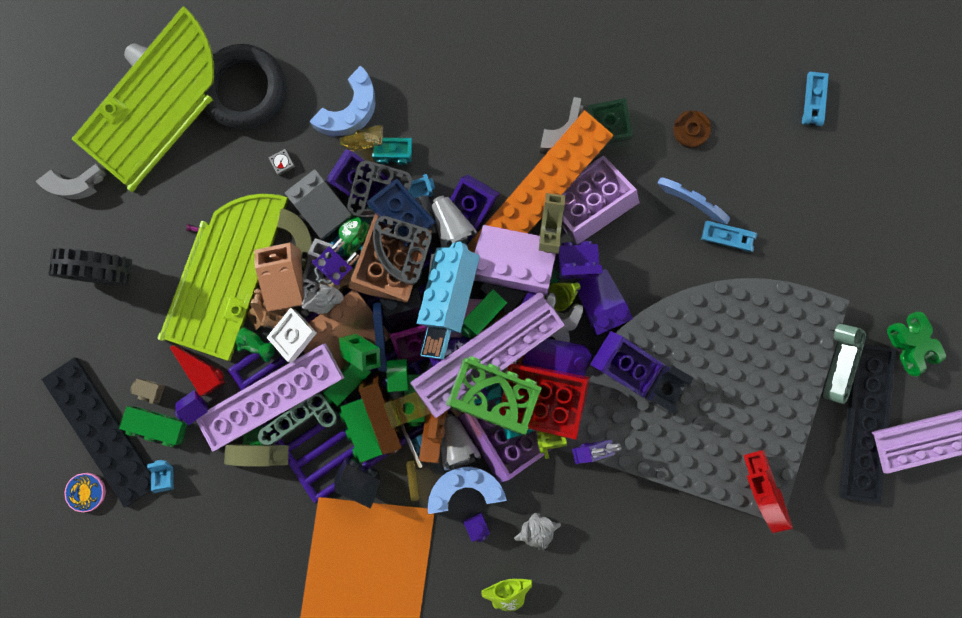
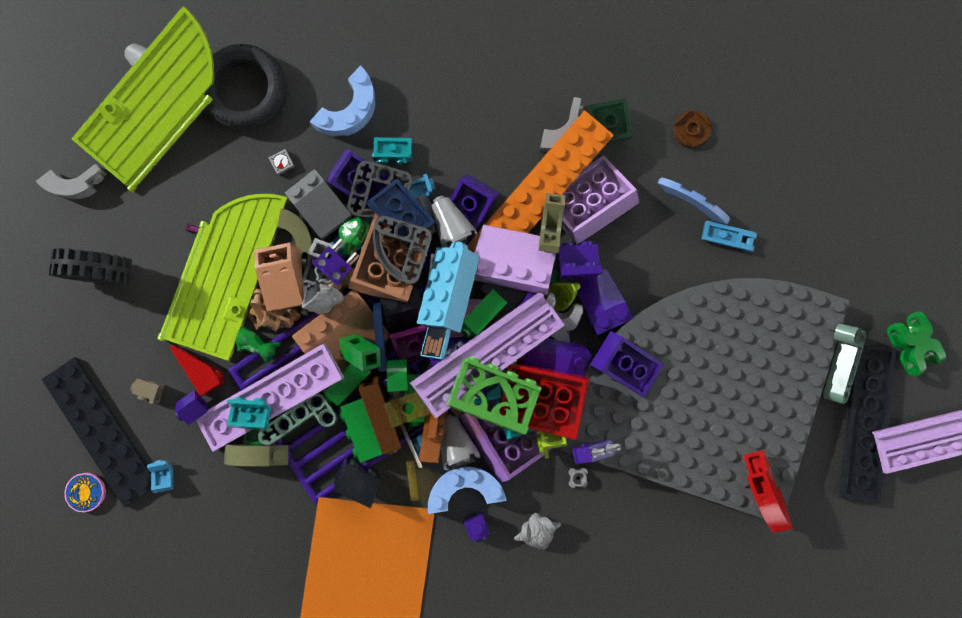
(153, 426): green brick -> none
(248, 413): none -> teal bracket
(291, 335): white tile -> none
(363, 138): clear yellow bracket -> none
(508, 594): lime hat -> none
(582, 481): none -> light grey plate
(677, 380): black piece -> none
(815, 98): dark azure plate -> none

